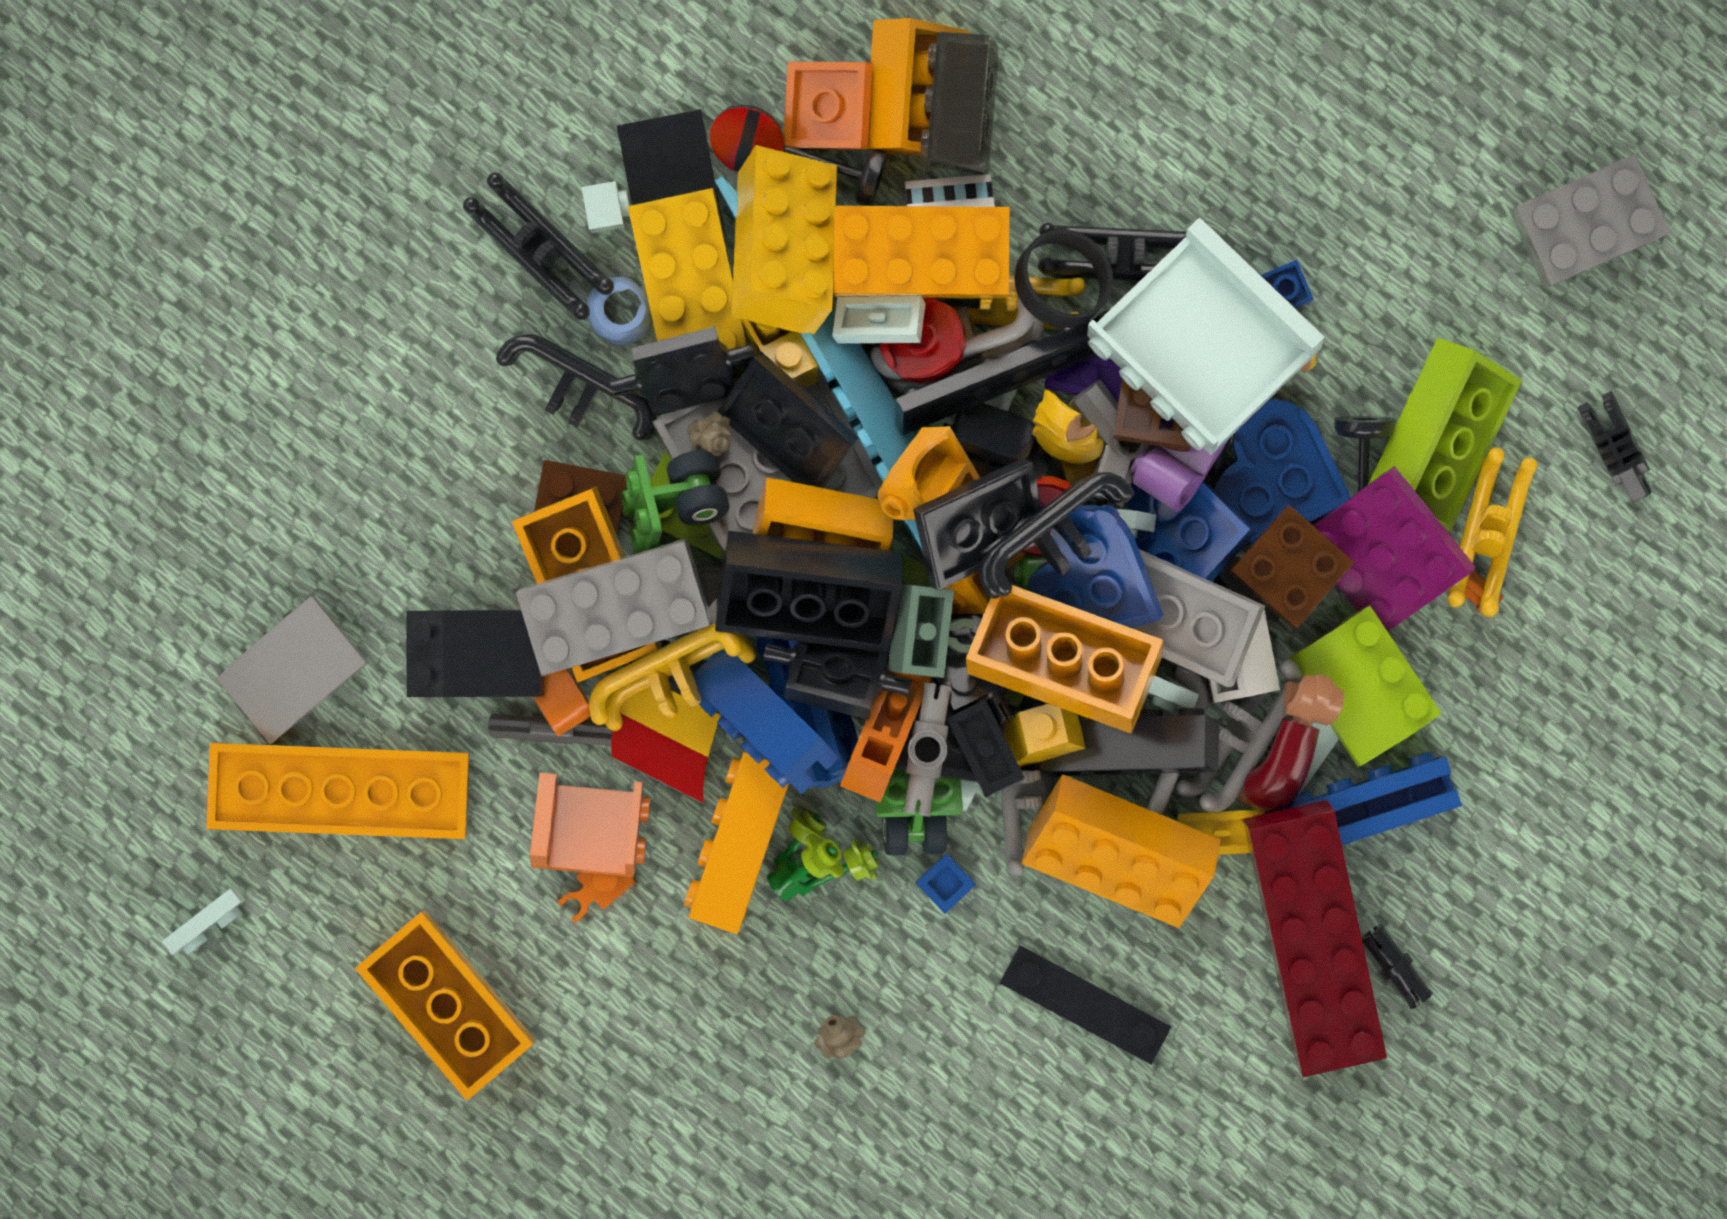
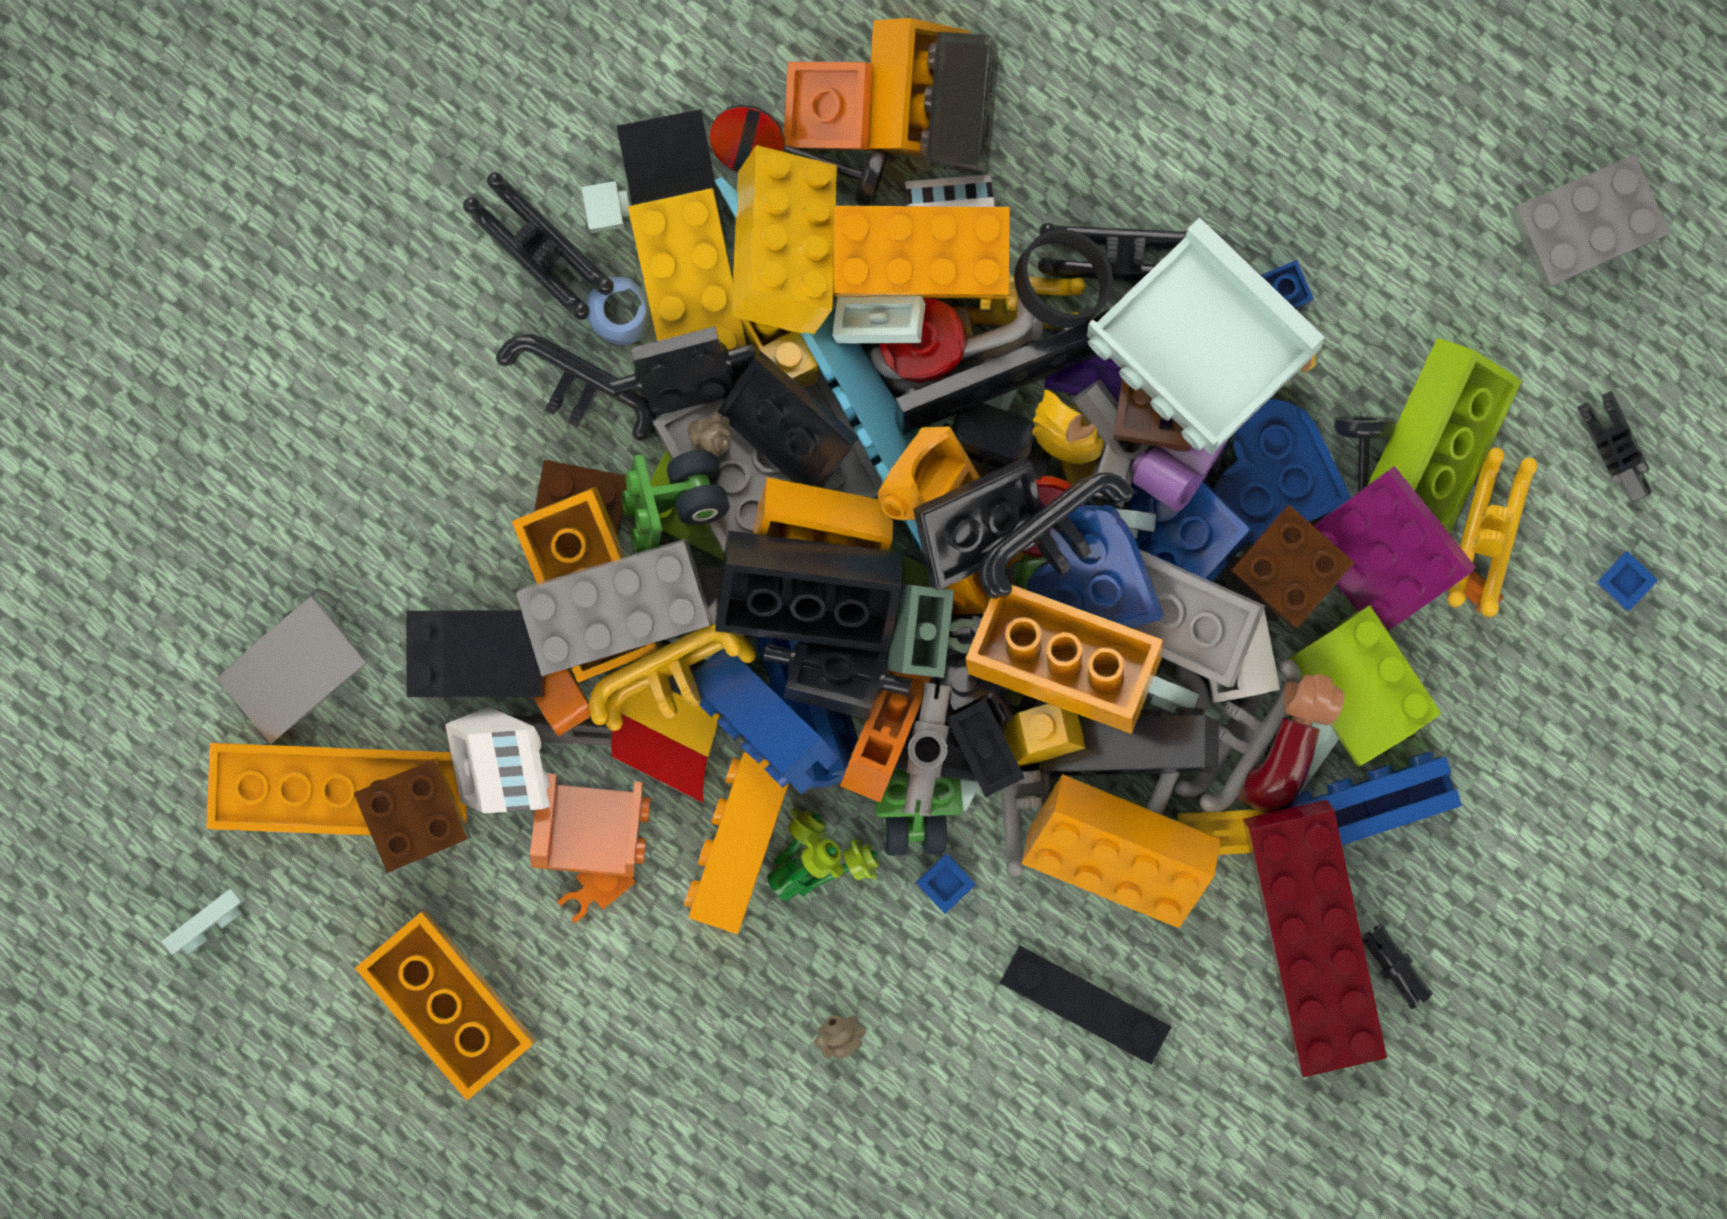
(412, 815): none -> reddish brown brick
(497, 762): none -> white slope
(1626, 581): none -> blue plate

